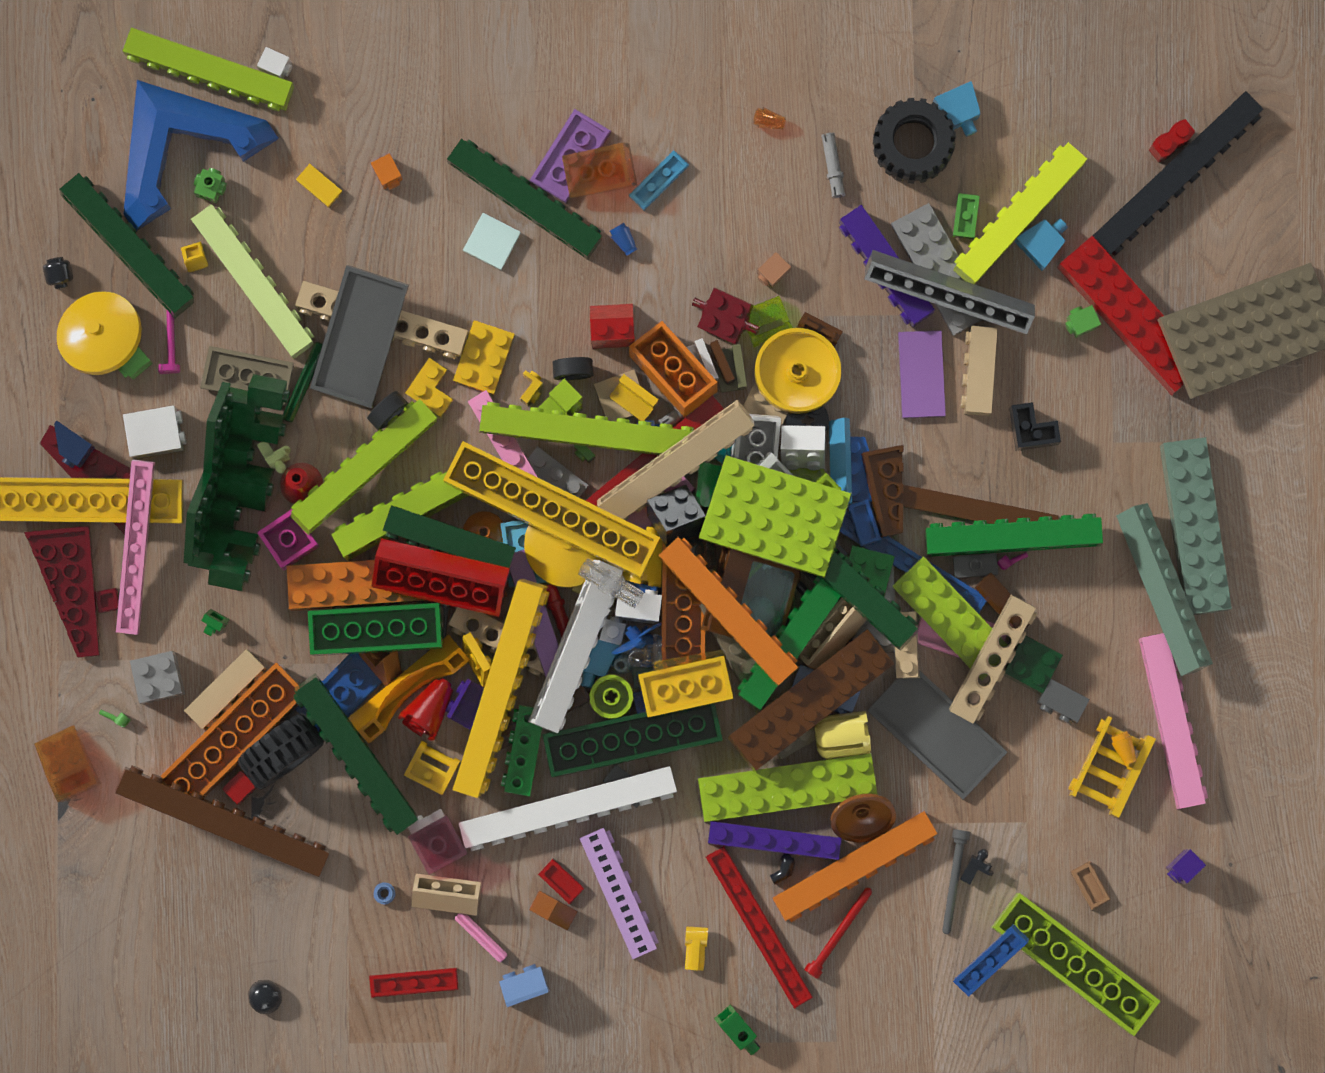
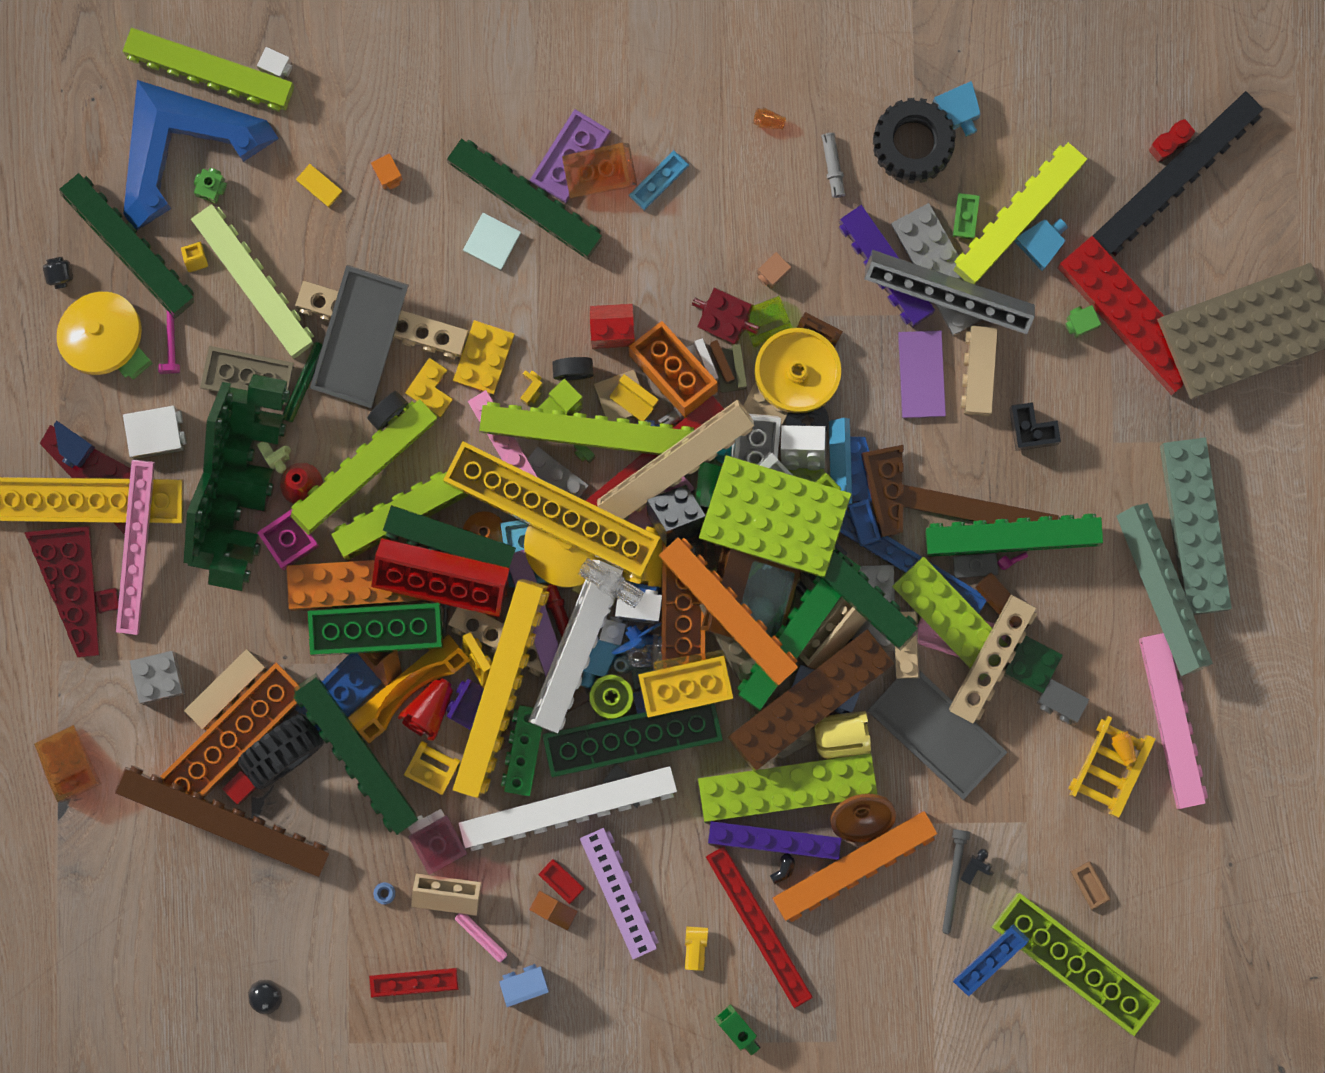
(122, 720): bright green hand -> none
(214, 622): green tile -> none
(623, 238): blue cone -> none
(815, 967): red piece -> none
(874, 565): green plate -> none
(1185, 867): dark purple brick -> none

